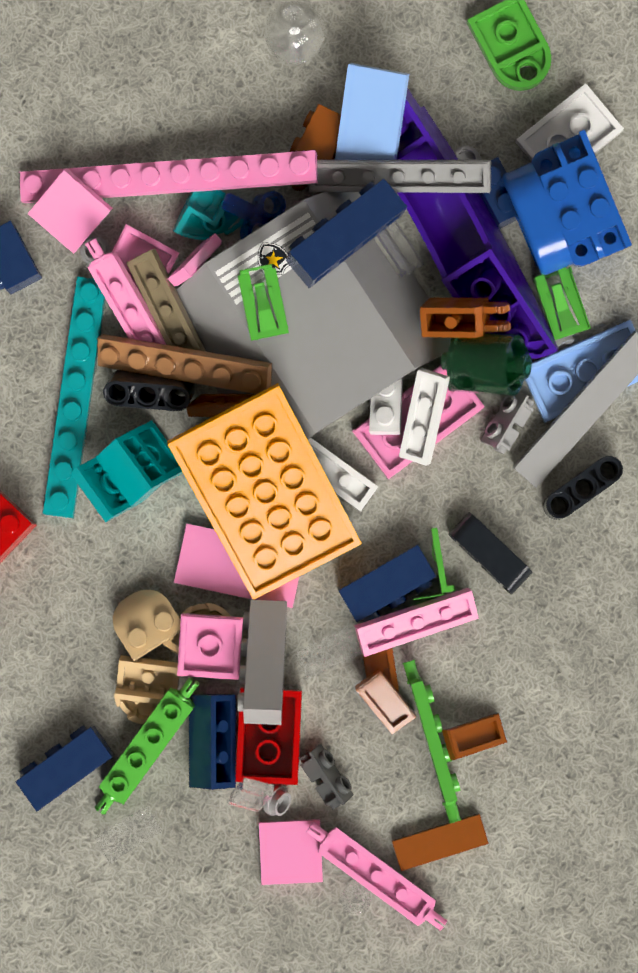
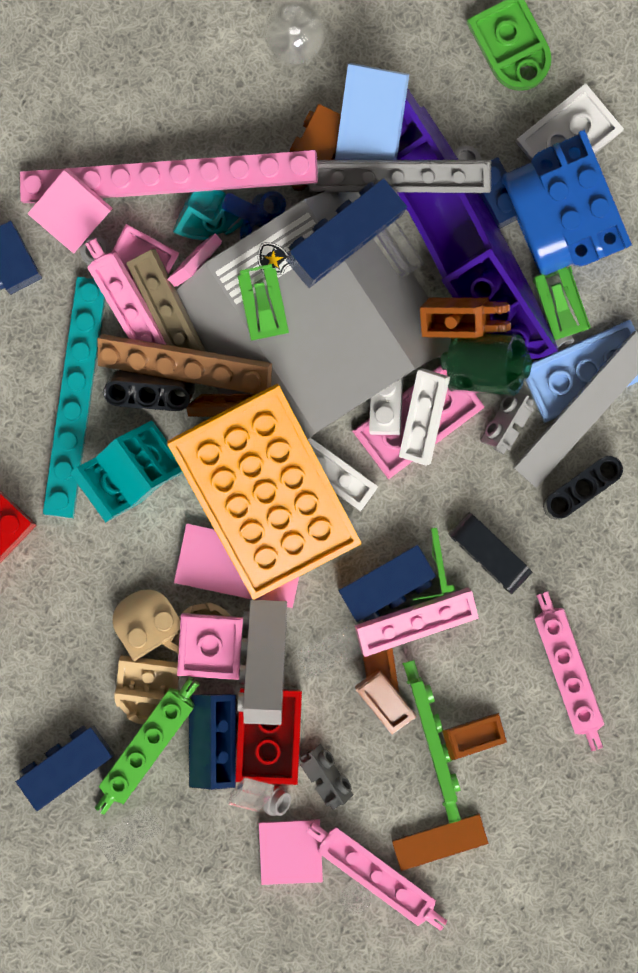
(569, 671): none -> bright pink plate

